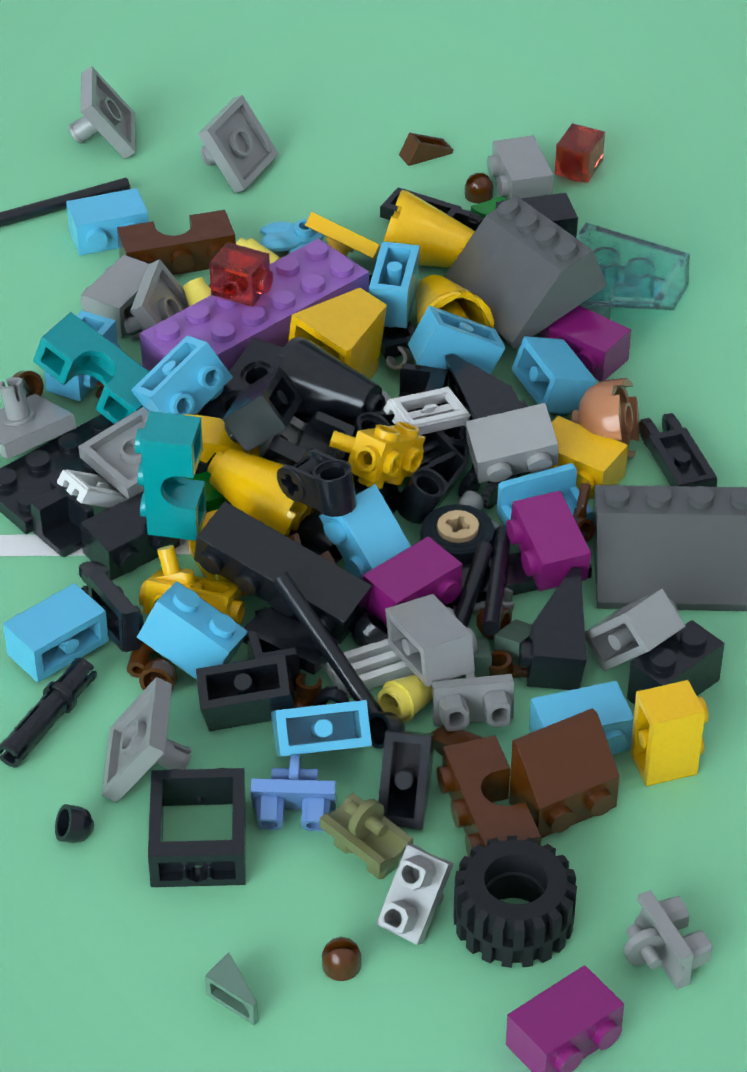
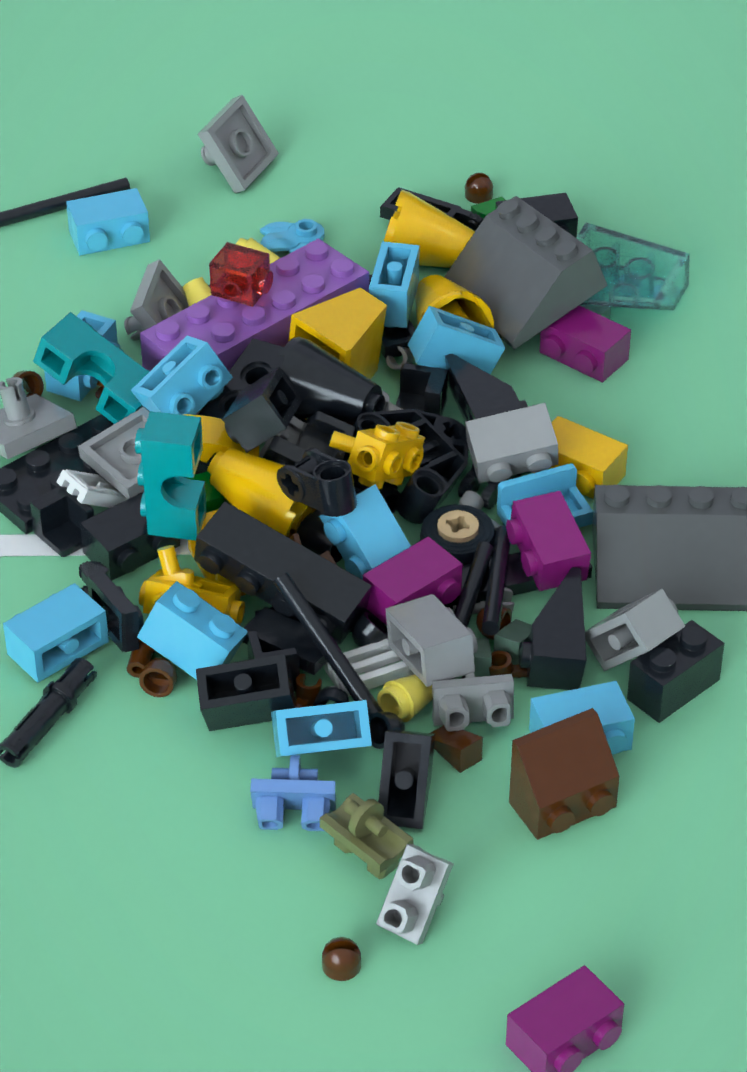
(73, 824): black hinge -> none
(104, 113): light grey tile -> none
(115, 291): light grey brick -> none
(140, 741): light grey tile -> none
(180, 252): reddish brown arch -> none
(221, 860): black window -> none
(230, 989): sand green piece -> none
(342, 238): yellow tile -> none
(422, 148): reddish brown piece -> none
(431, 417): white tile -> none
(475, 777): reddish brown arch -> none
(514, 930): black tyre -> none
(520, 168): light grey brick -> none
(552, 373): medium azure brick -> none
(579, 153): clear red brick -> none
(585, 525): reddish brown hand -> none
(610, 412): nougat cylinder -> none
(658, 942): light grey hips -> none
(668, 732): yellow brick -> none
(676, 453): black hinge -> none

